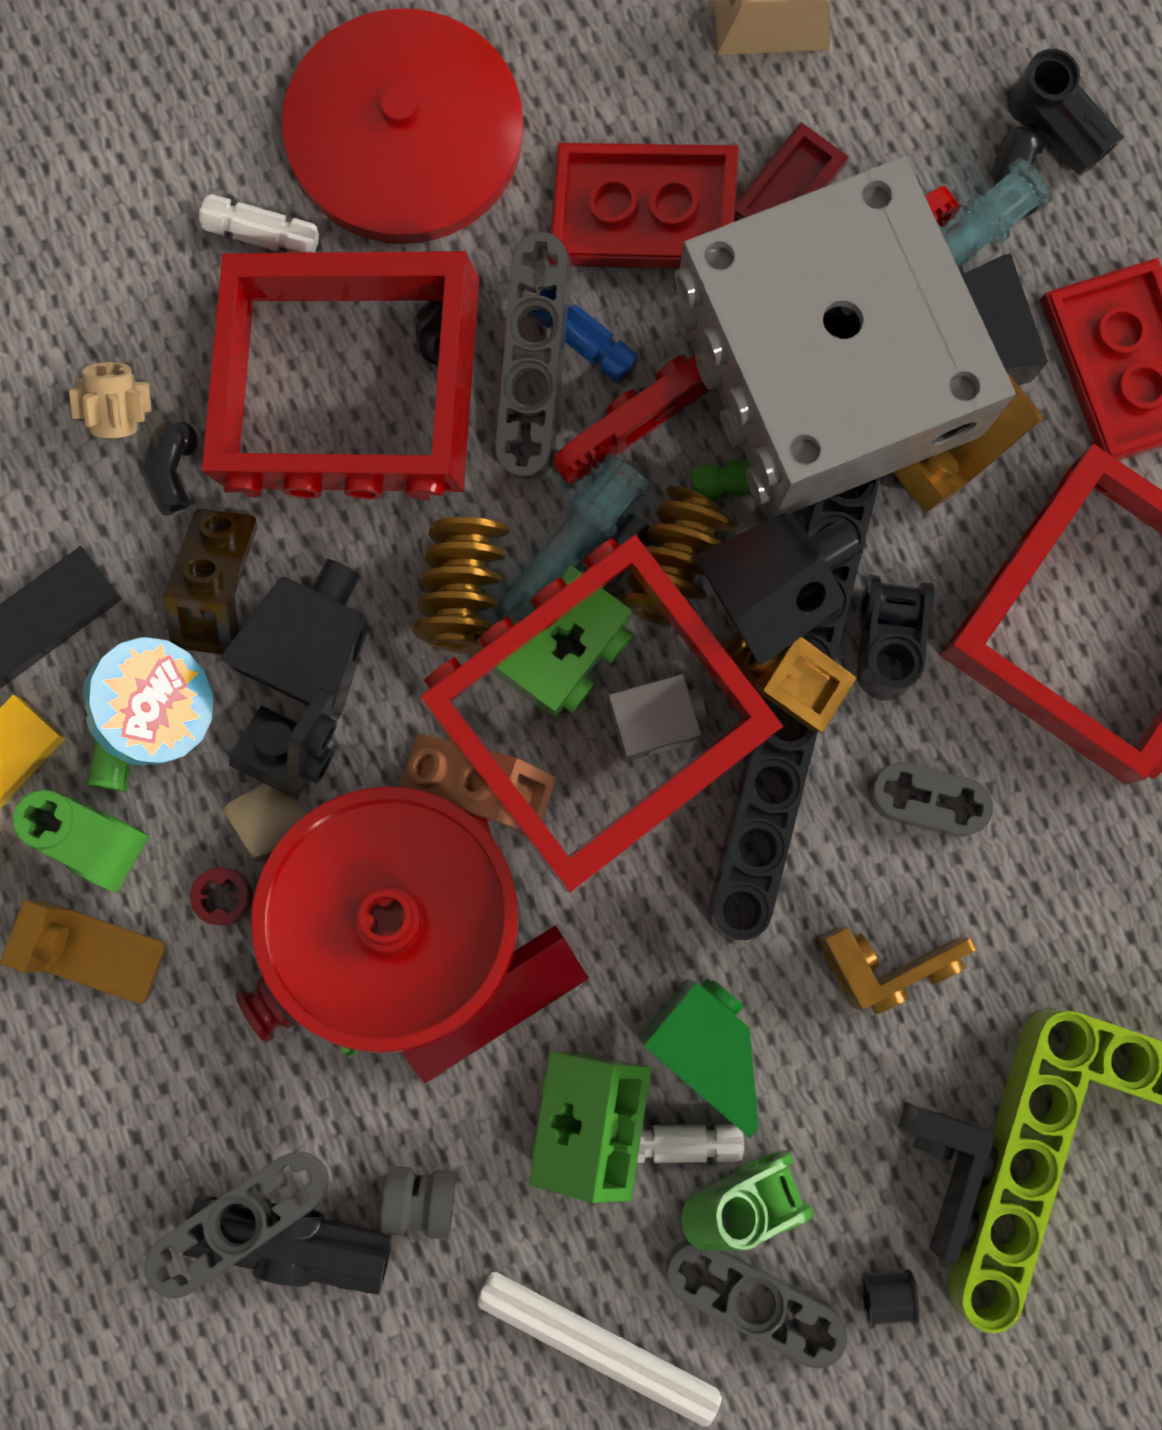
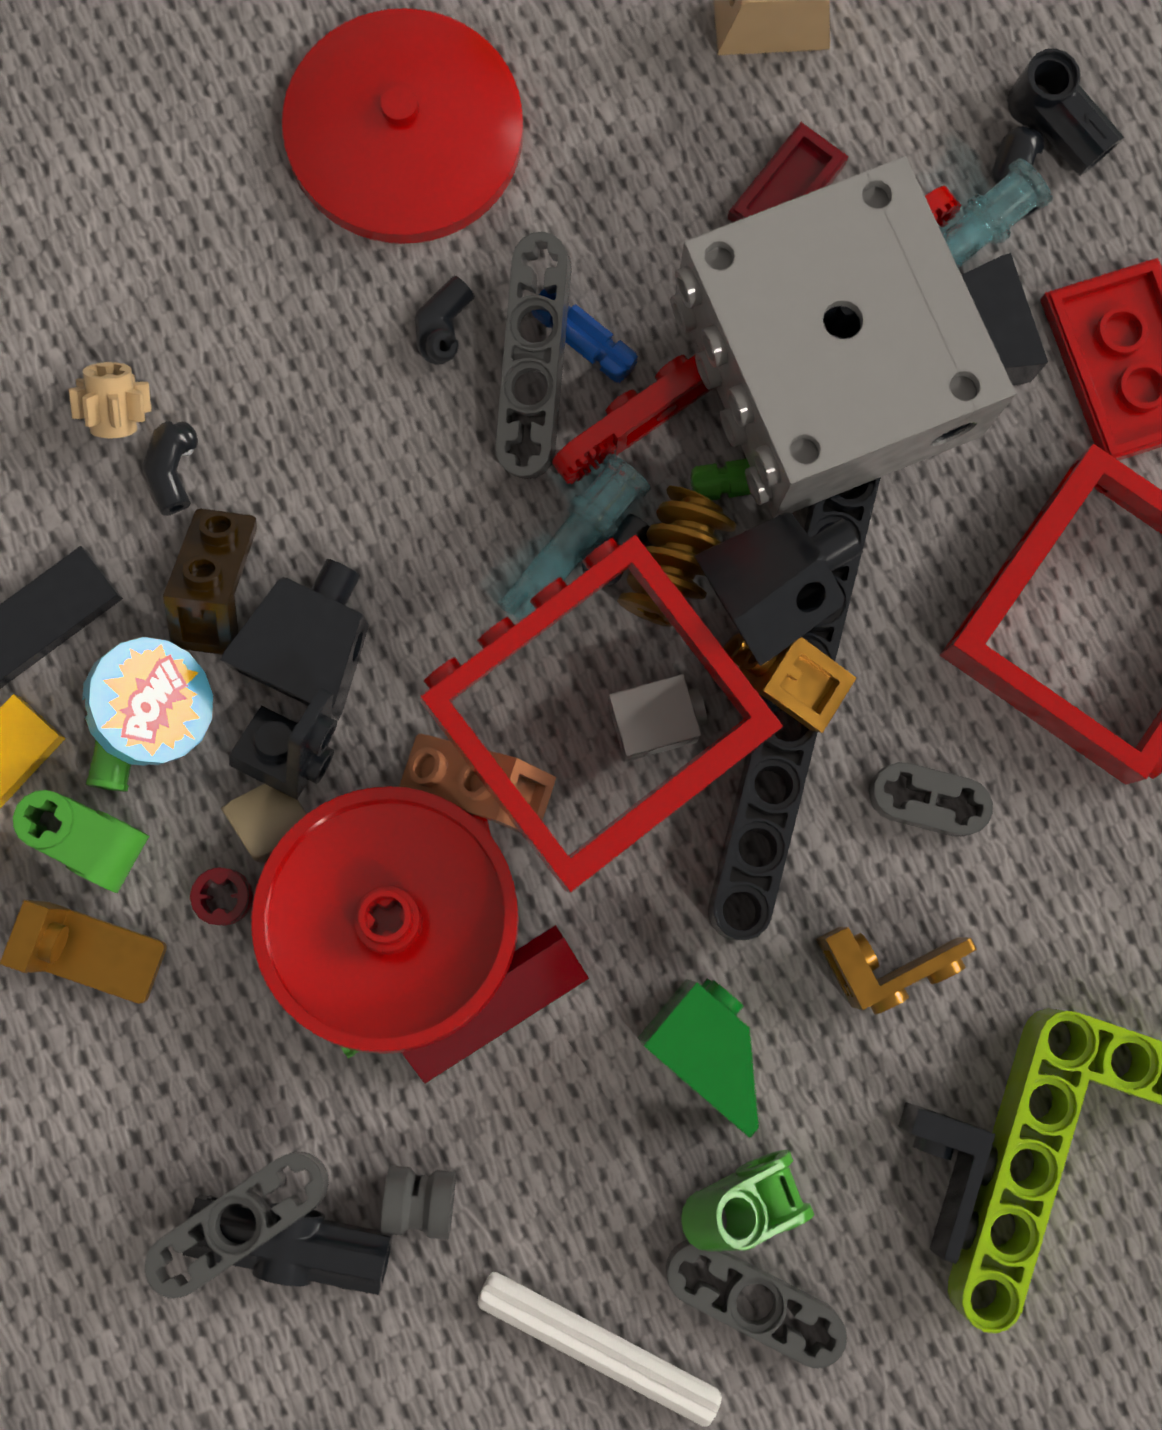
(257, 226): white axle -> none
(263, 1011): dark red bush -> none
(342, 277): red window -> none
(457, 582): pearl gold piece -> none
(565, 683): bright green brick -> none
(589, 1127): bright green brick -> none
(640, 200): red tile -> none
(691, 1143): white axle -> none
(890, 1298): black axle -> none
(893, 624): black piece -> none
(946, 473): pearl gold bracket -> none

